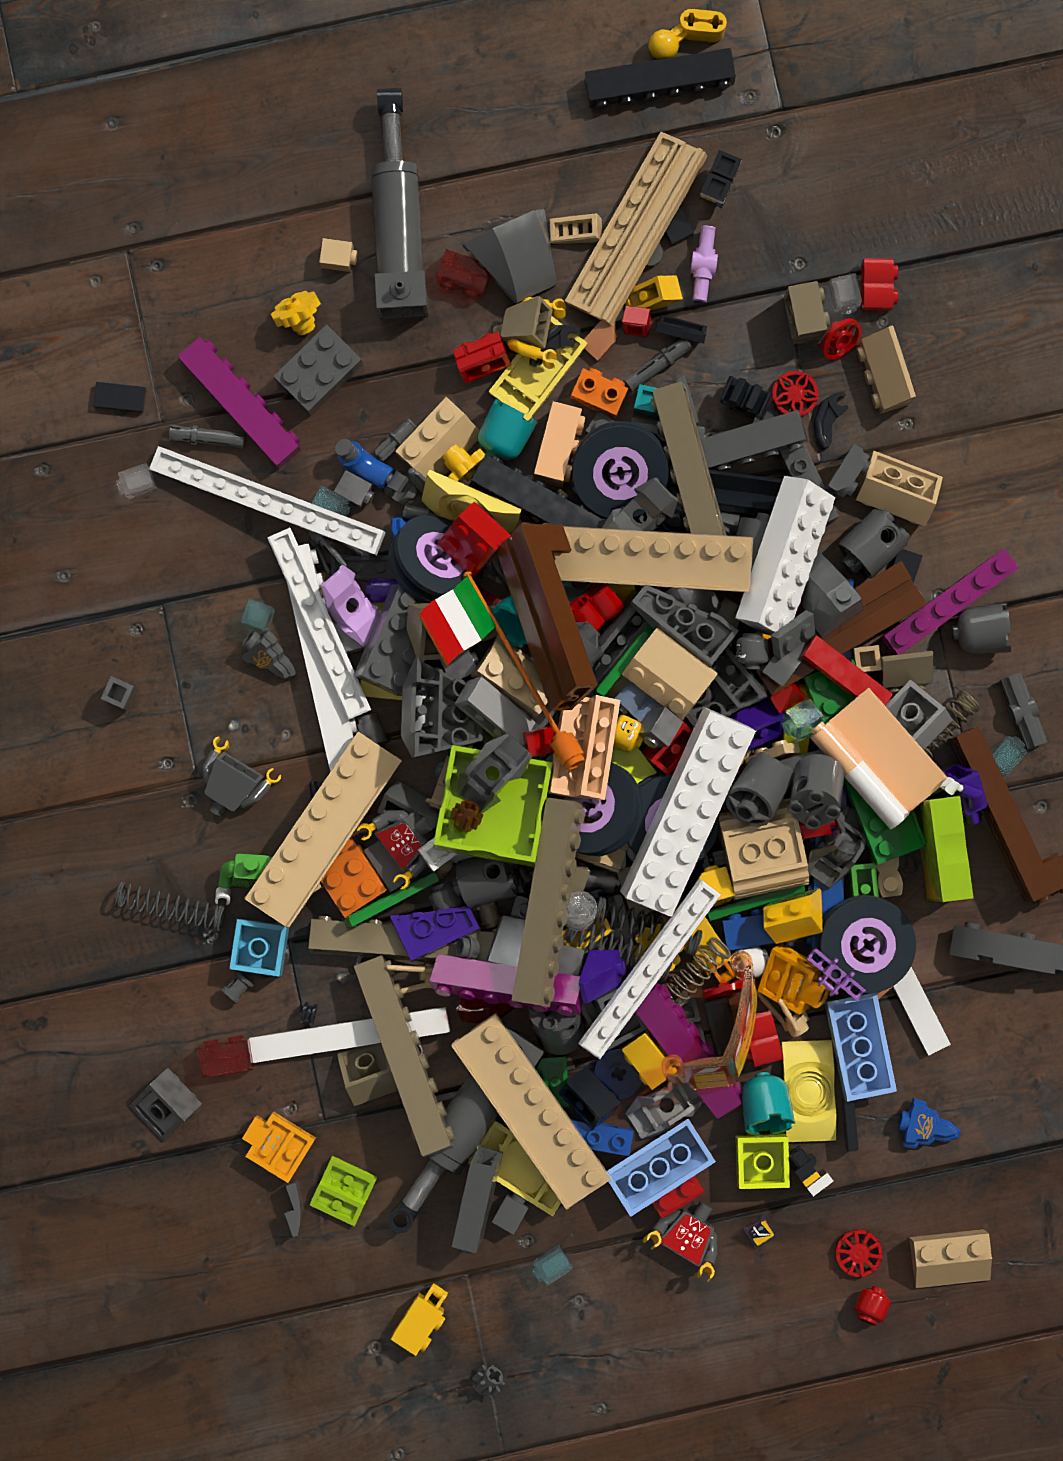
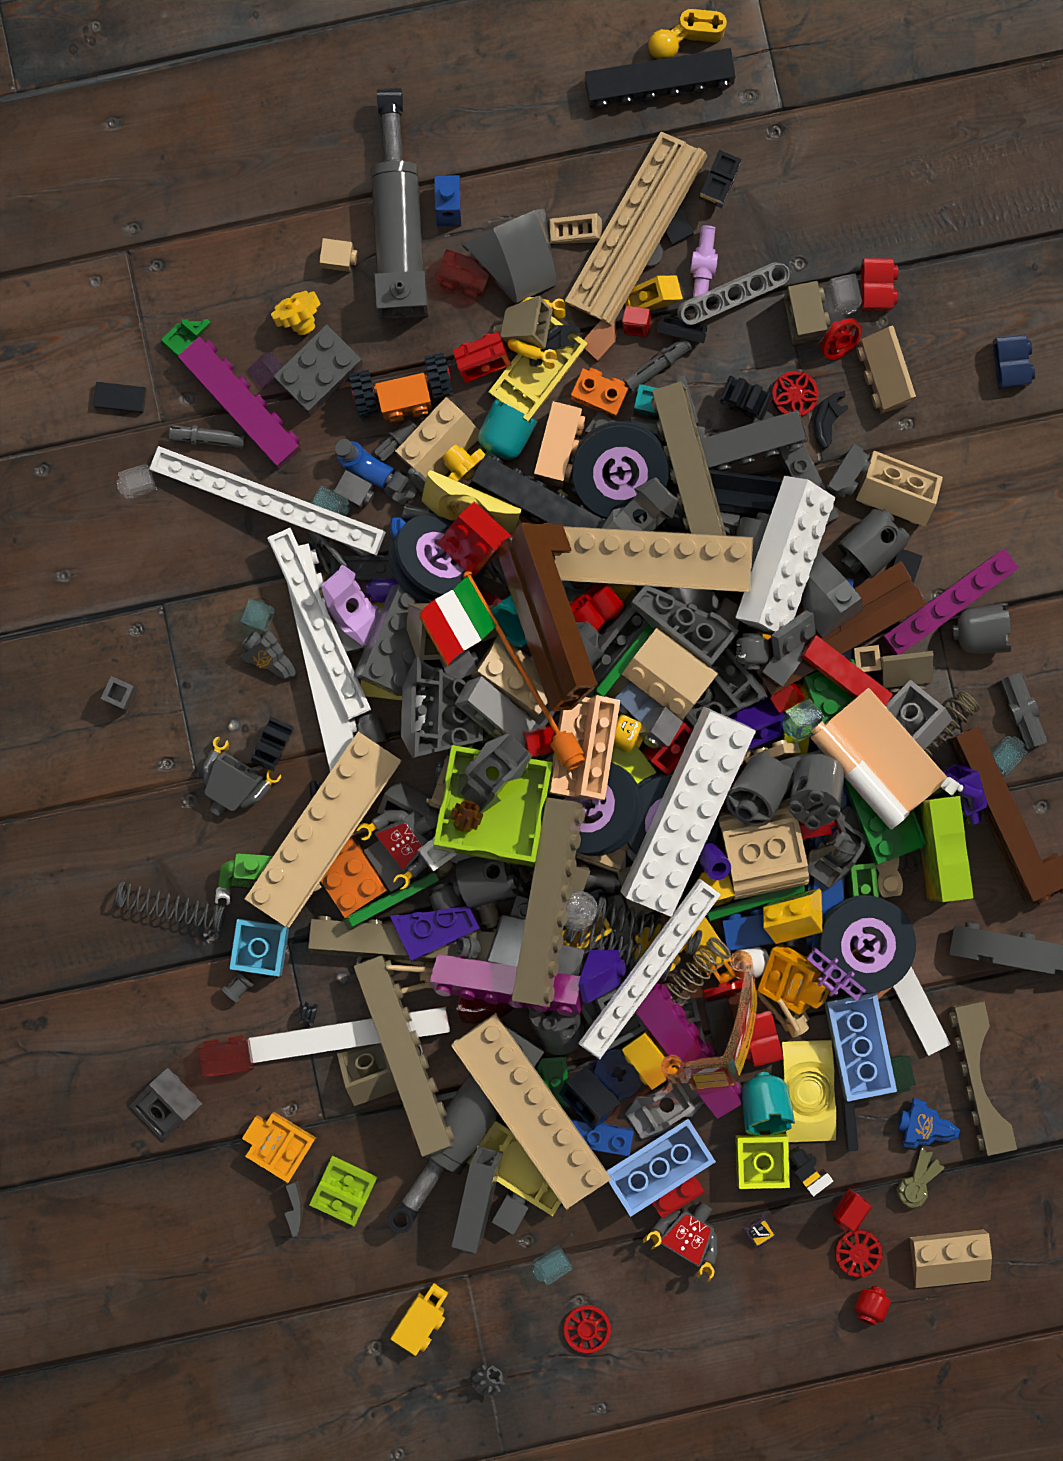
(183, 335): none -> green slope
(265, 369): none -> clear purple slope
(272, 744): none -> black gear
(402, 395): none -> brick
(448, 200): none -> blue torso
(587, 1329): none -> red wheel
(714, 862): none -> dark purple brick
(721, 293): none -> light grey beam
(851, 1211): none -> red brick
(902, 1072): none -> clear green brick
(913, 1190): none -> olive piece
(971, 1026): none -> dark tan arch
(1013, 362): none -> dark blue brick

